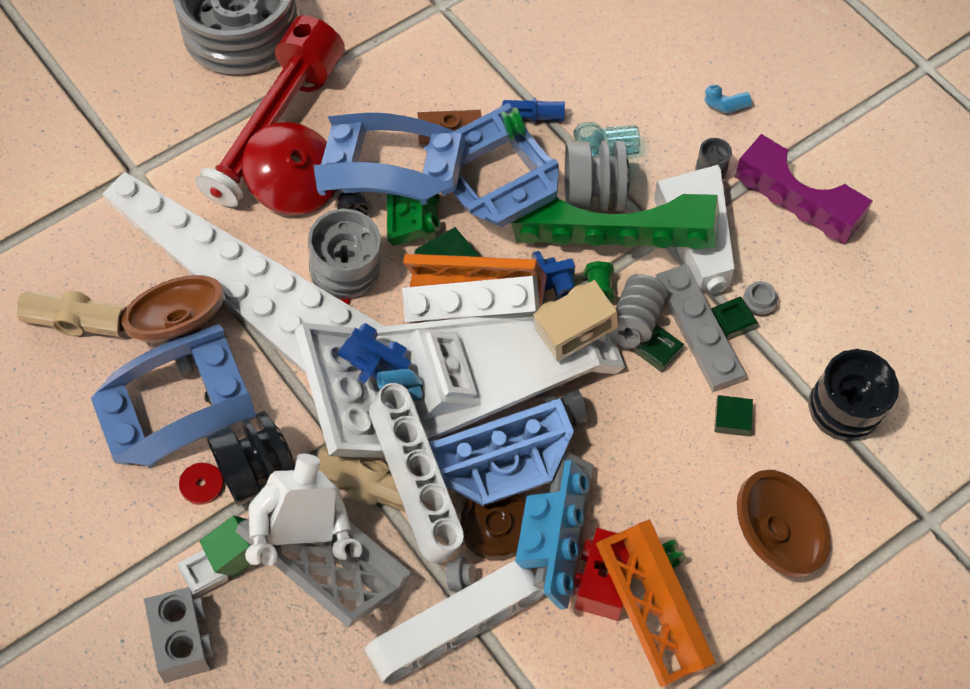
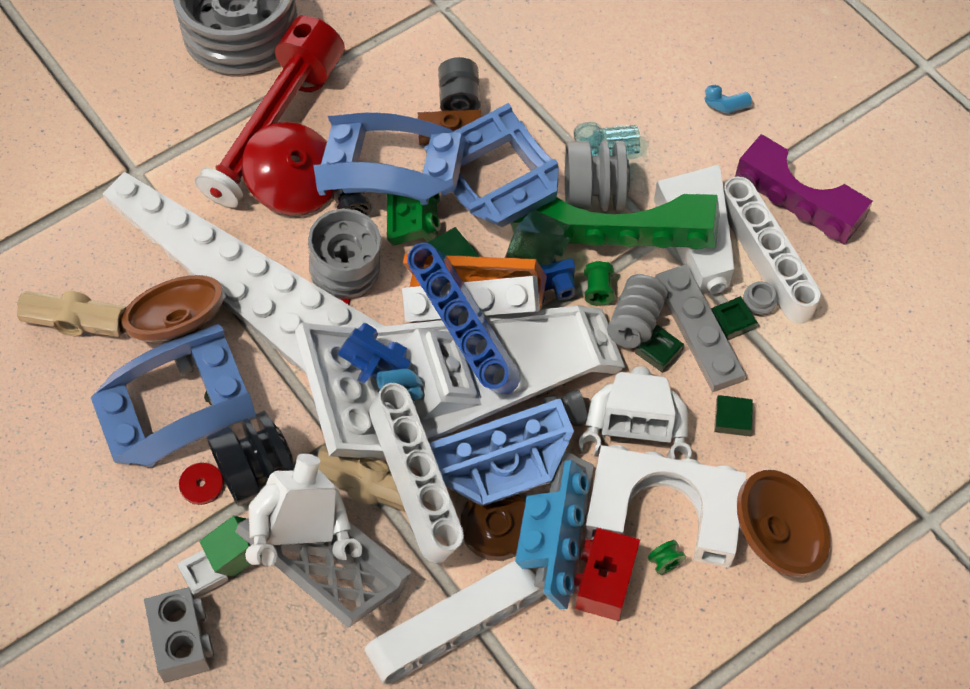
(459, 85): none -> dark grey wheel
(460, 574): light grey plate -> none
(476, 326): none -> blue beam
(513, 123): green bush -> none
(539, 110): blue axle -> none
(539, 239): none -> clear green slope
(575, 320): tan brick -> none
(638, 409): none -> white torso
(667, 602): orange fence -> none
(709, 488): none -> white arch
(714, 152): dark grey wheel -> none
(747, 207): none -> white beam
(861, 380): black wheel -> none

